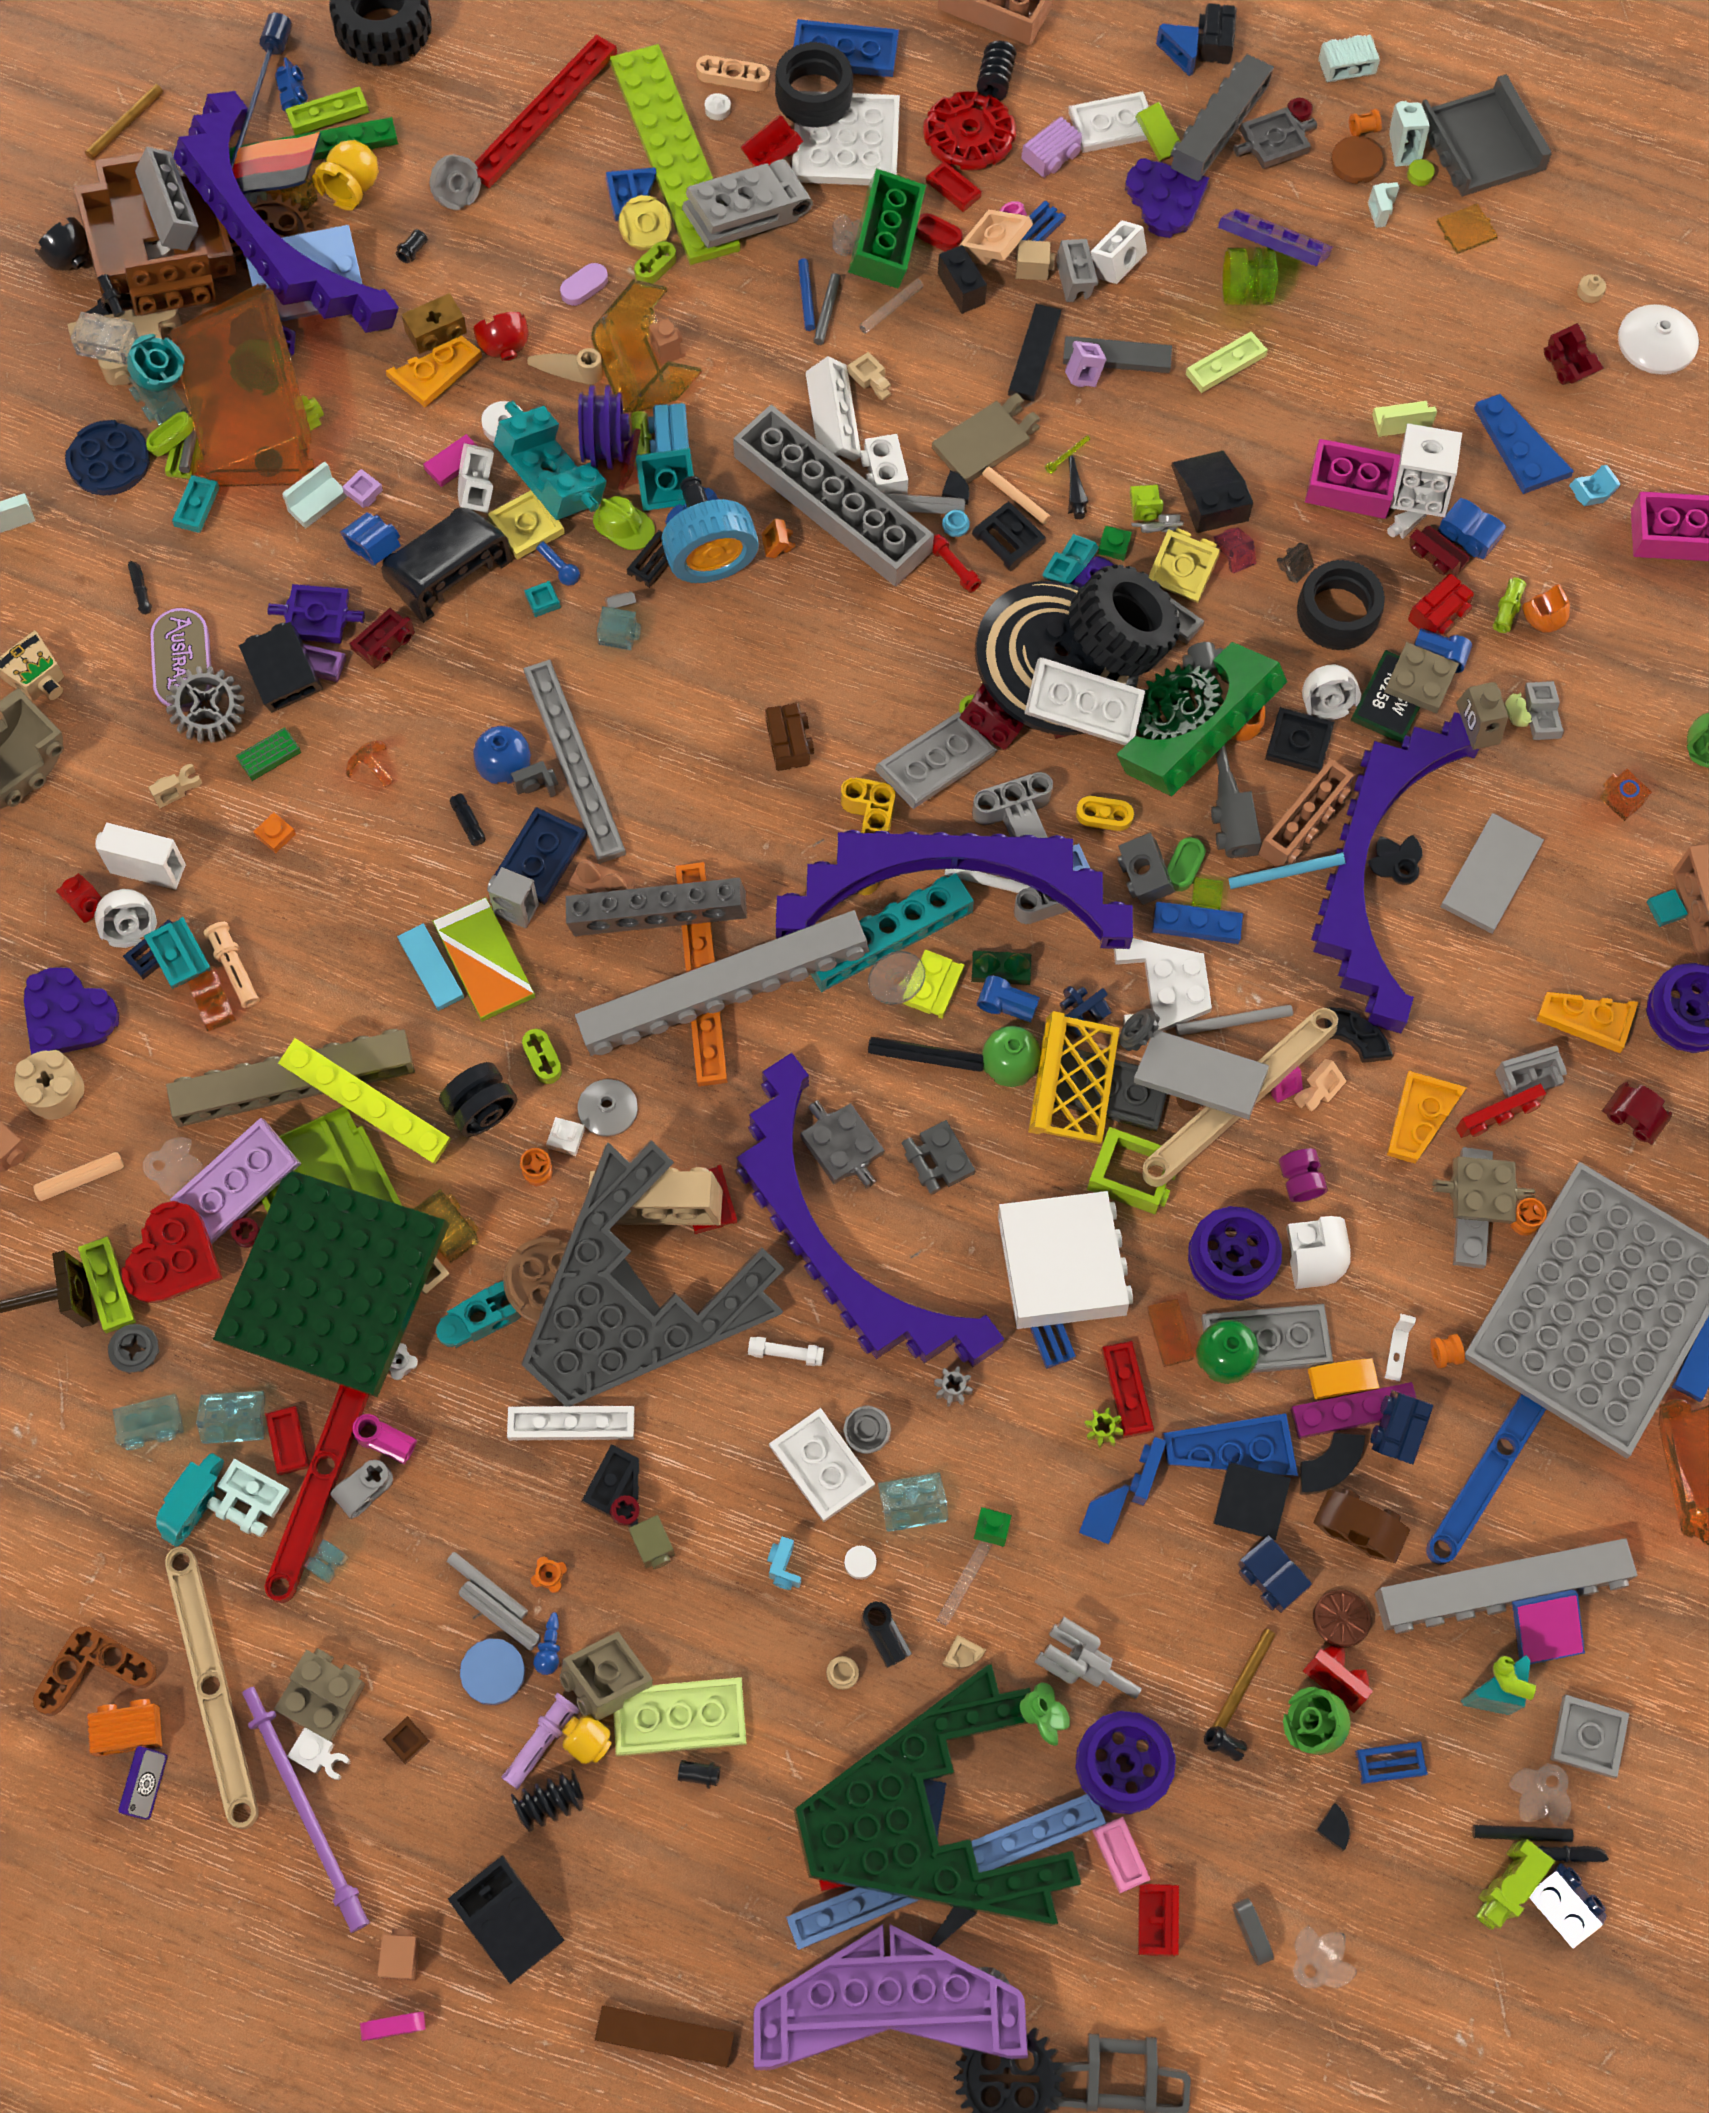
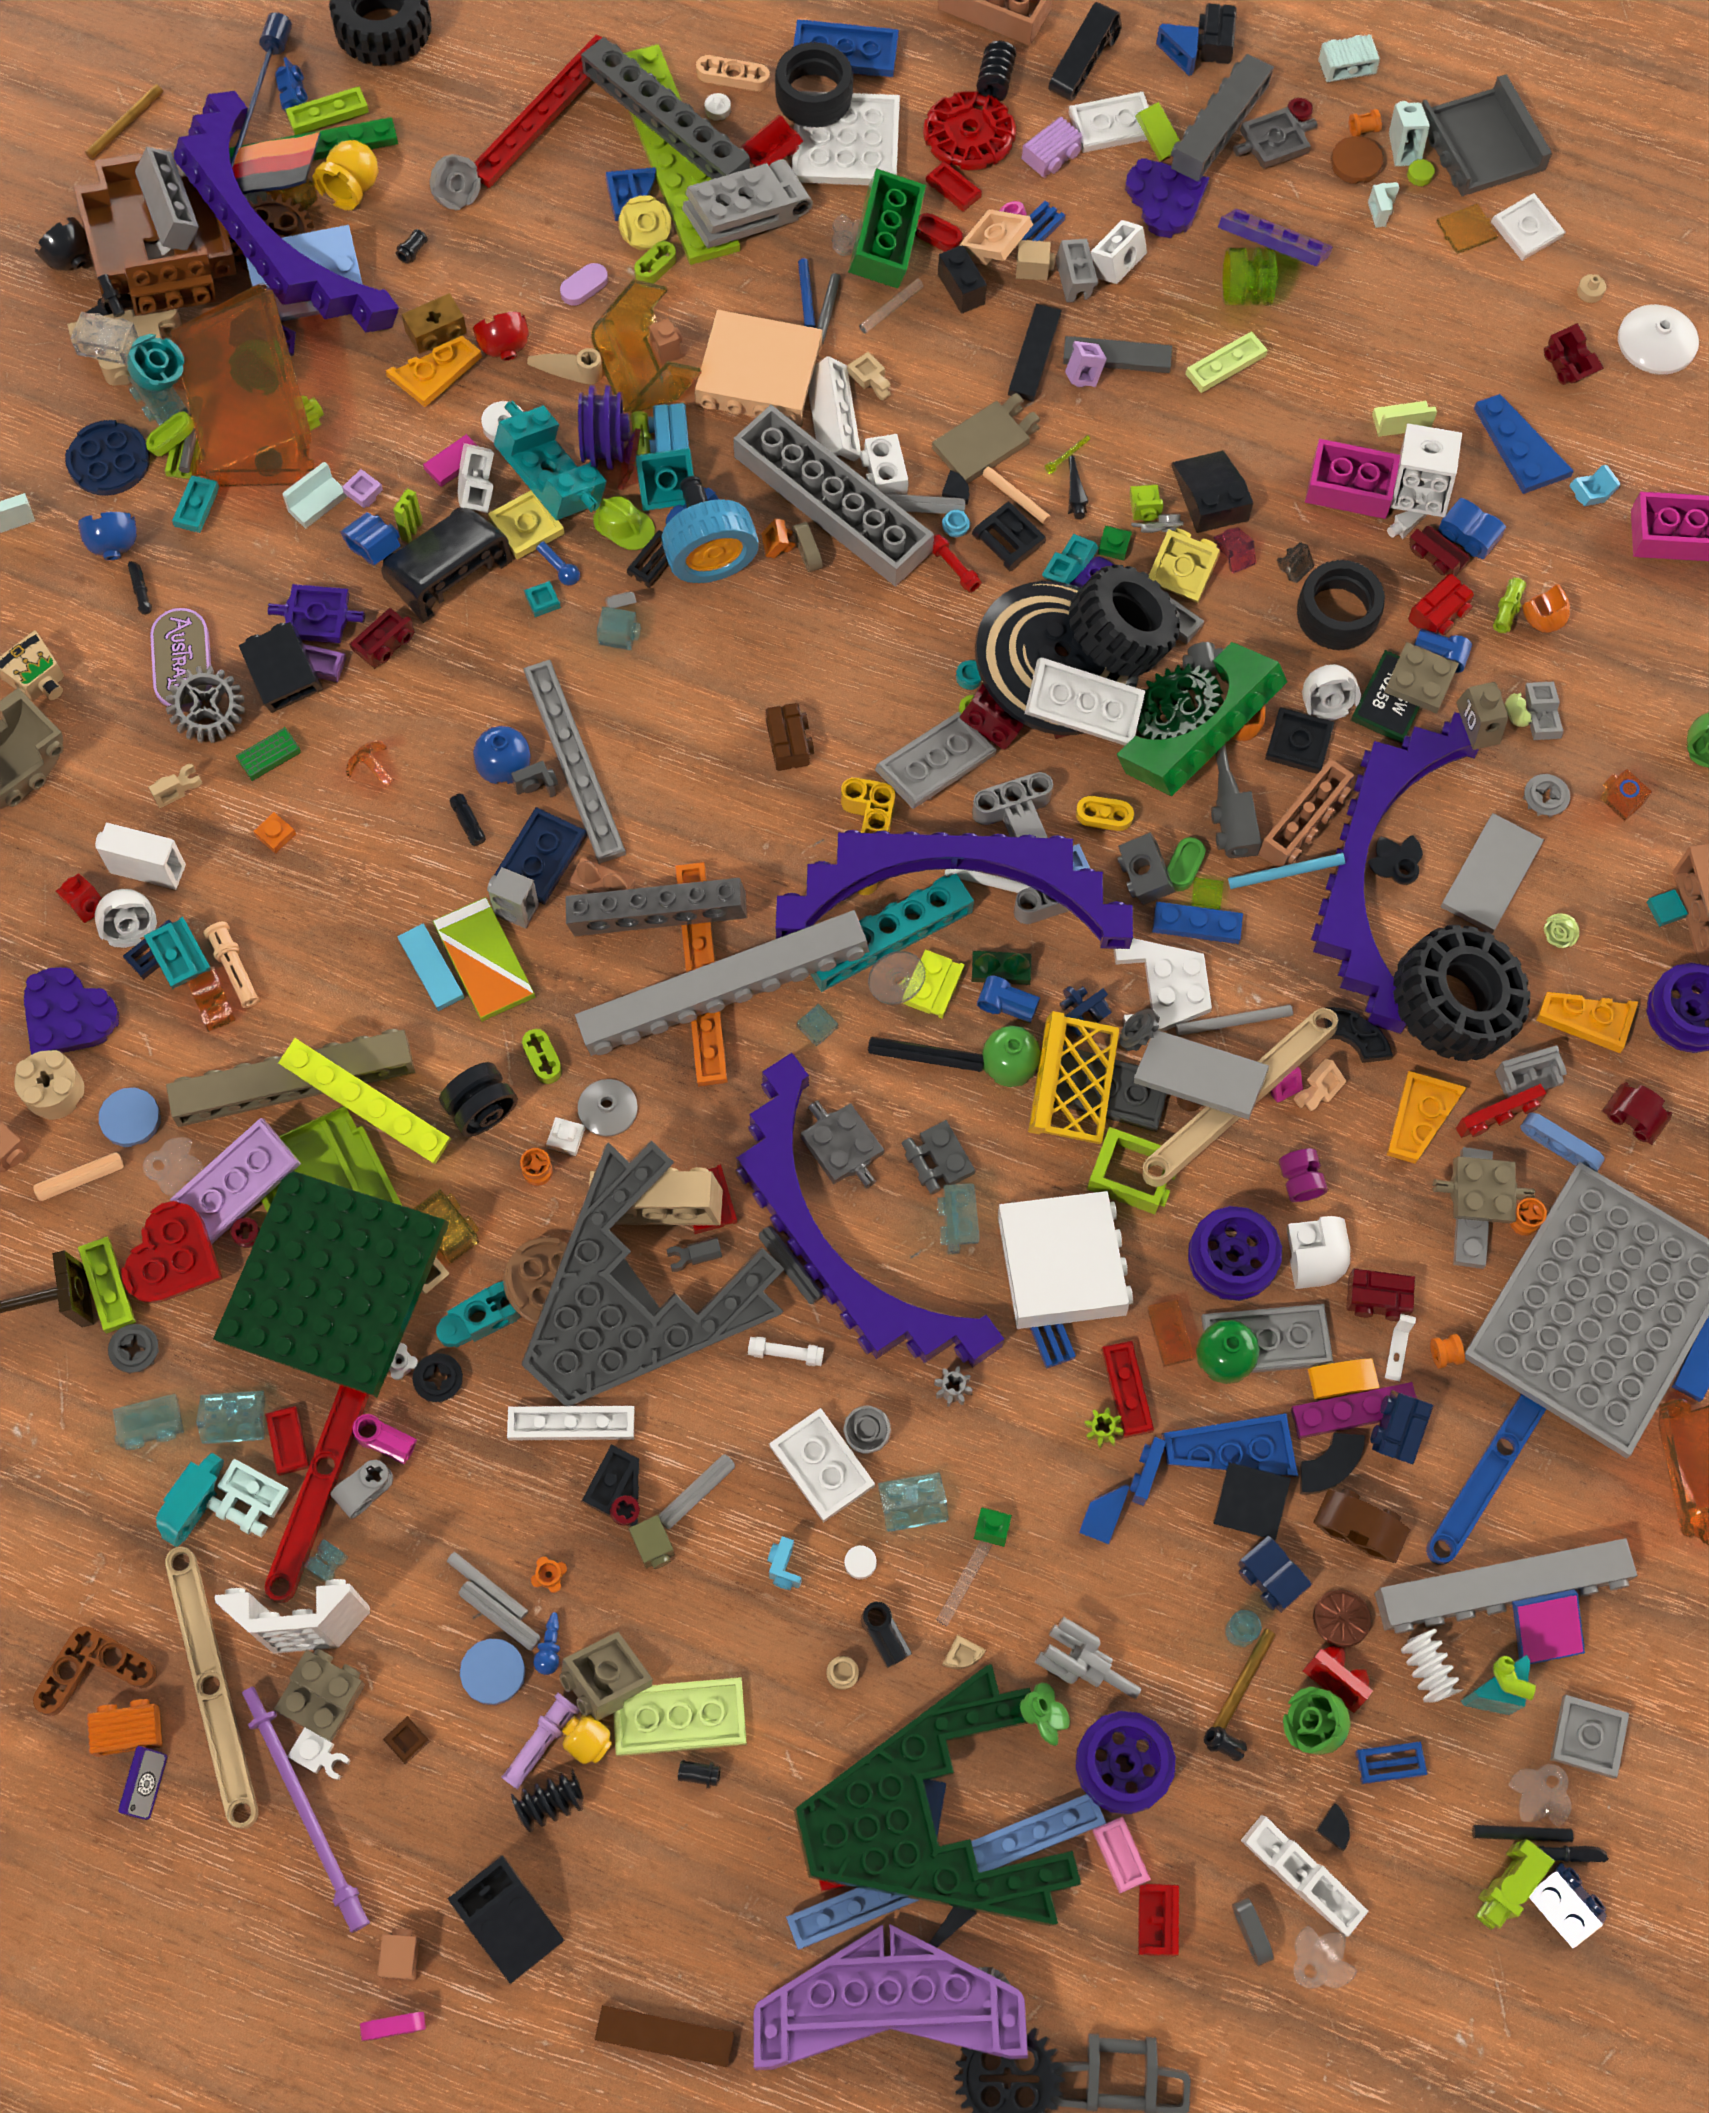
(108, 535): none -> blue cylinder
(129, 1117): none -> medium blue tile
(337, 1616): none -> white slope
(409, 516): none -> lime tile
(426, 1370): none -> black gear
(662, 111): none -> dark grey brick
(695, 1253): none -> dark grey bar
(696, 1491): none -> light grey axle
(757, 365): none -> light nougat panel
(791, 1265): none -> dark grey axle
(807, 547): none -> dark tan beam
(817, 1024): none -> clear light blue tile
(960, 1216): none -> clear light blue bracket
(968, 675): none -> teal tile
(1098, 29): none -> black beam
(1248, 1625): none -> clear light blue wheel
(1305, 1876): none -> white slope
(1380, 1294): none -> dark red brick
(1430, 1667): none -> white piece
(1485, 969): none -> black tyre
(1528, 226): none -> white tile
(1558, 793): none -> light grey gear
(1561, 938): none -> yellowish green plate
(1561, 1141): none -> medium blue beam

